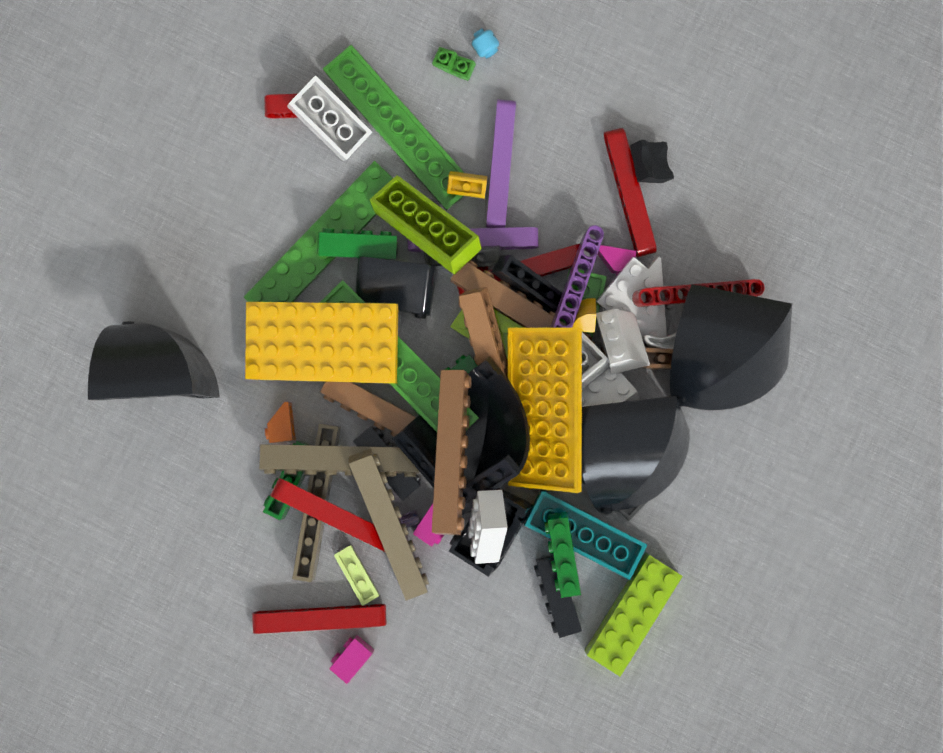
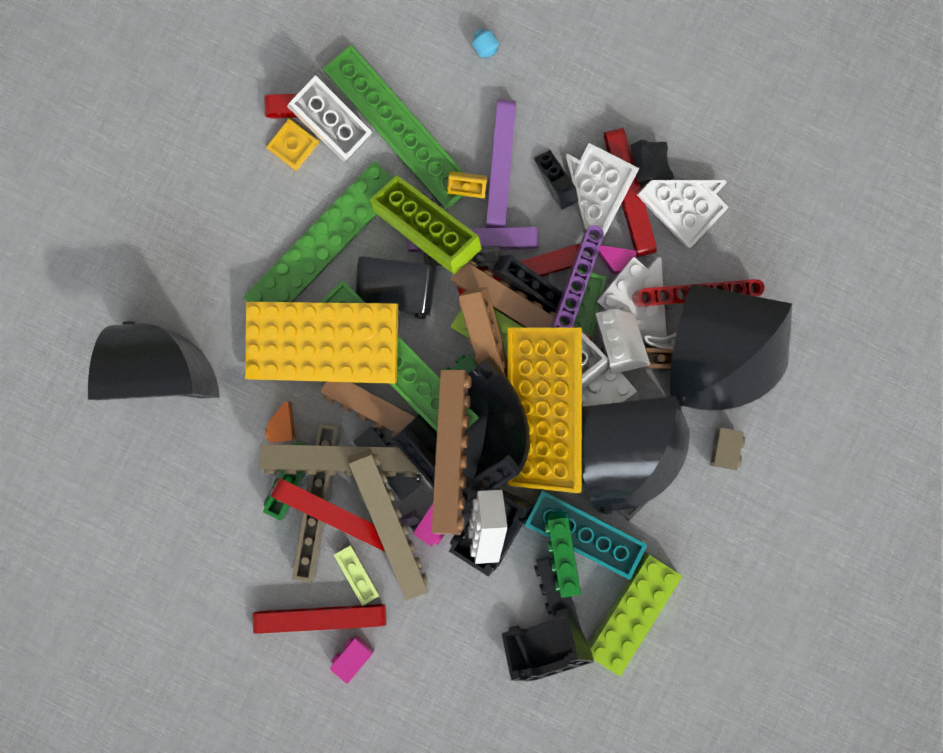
(292, 144): none -> yellow tile
(356, 245): green brick -> none
(453, 64): bright green slope -> none
(546, 648): none -> black windscreen
(557, 180): none -> black slope
(586, 315): yellow brick -> none
(600, 184): none -> white wing
(685, 206): none -> white wing
(727, 448): none -> dark tan brick

